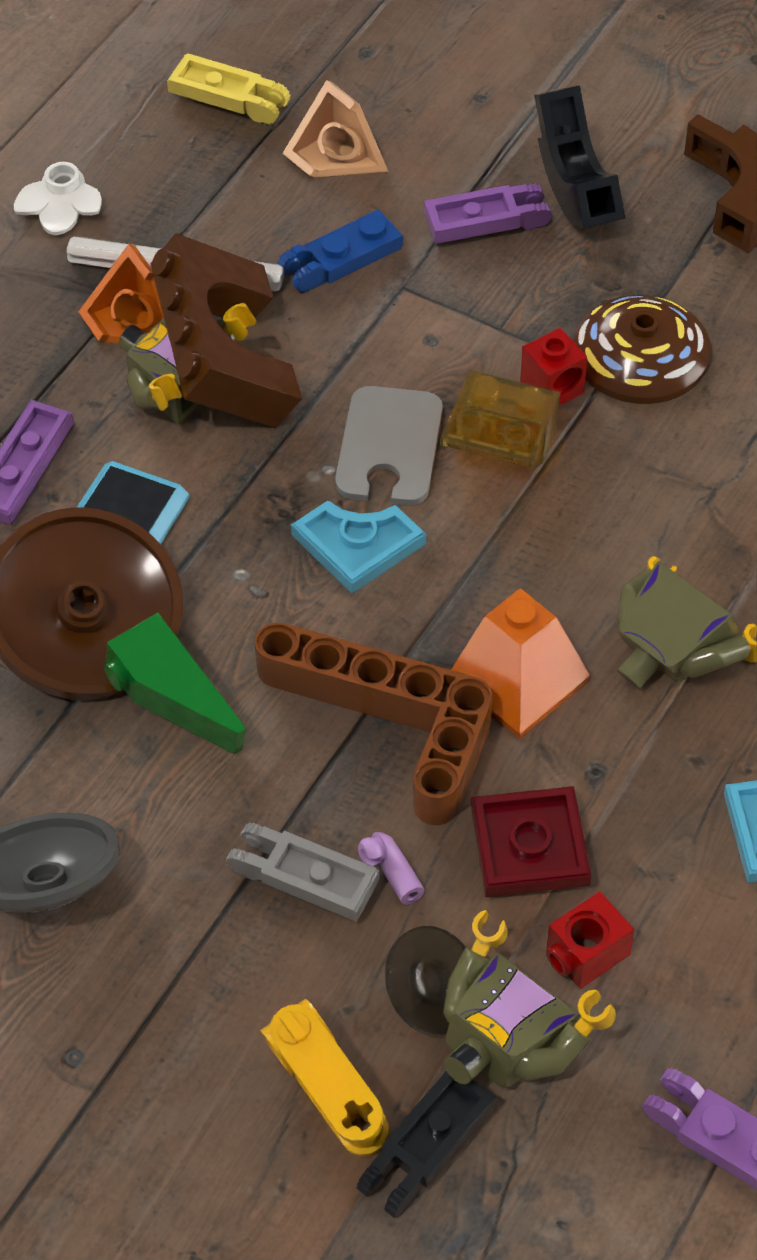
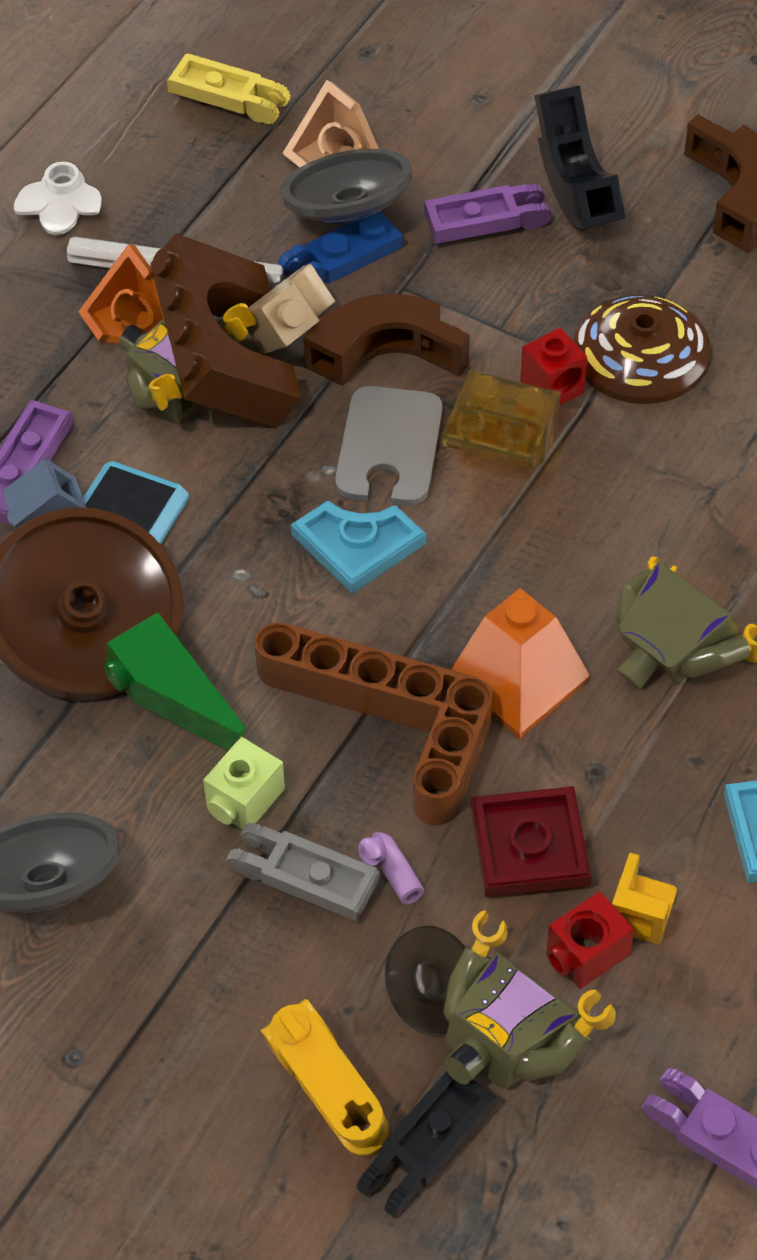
(40, 491): none -> sand blue brick
(243, 784): none -> yellowish green brick
(289, 309): none -> tan arch
(347, 185): none -> dark grey dish
(379, 327): none -> reddish brown arch
(644, 902): none -> yellow panel

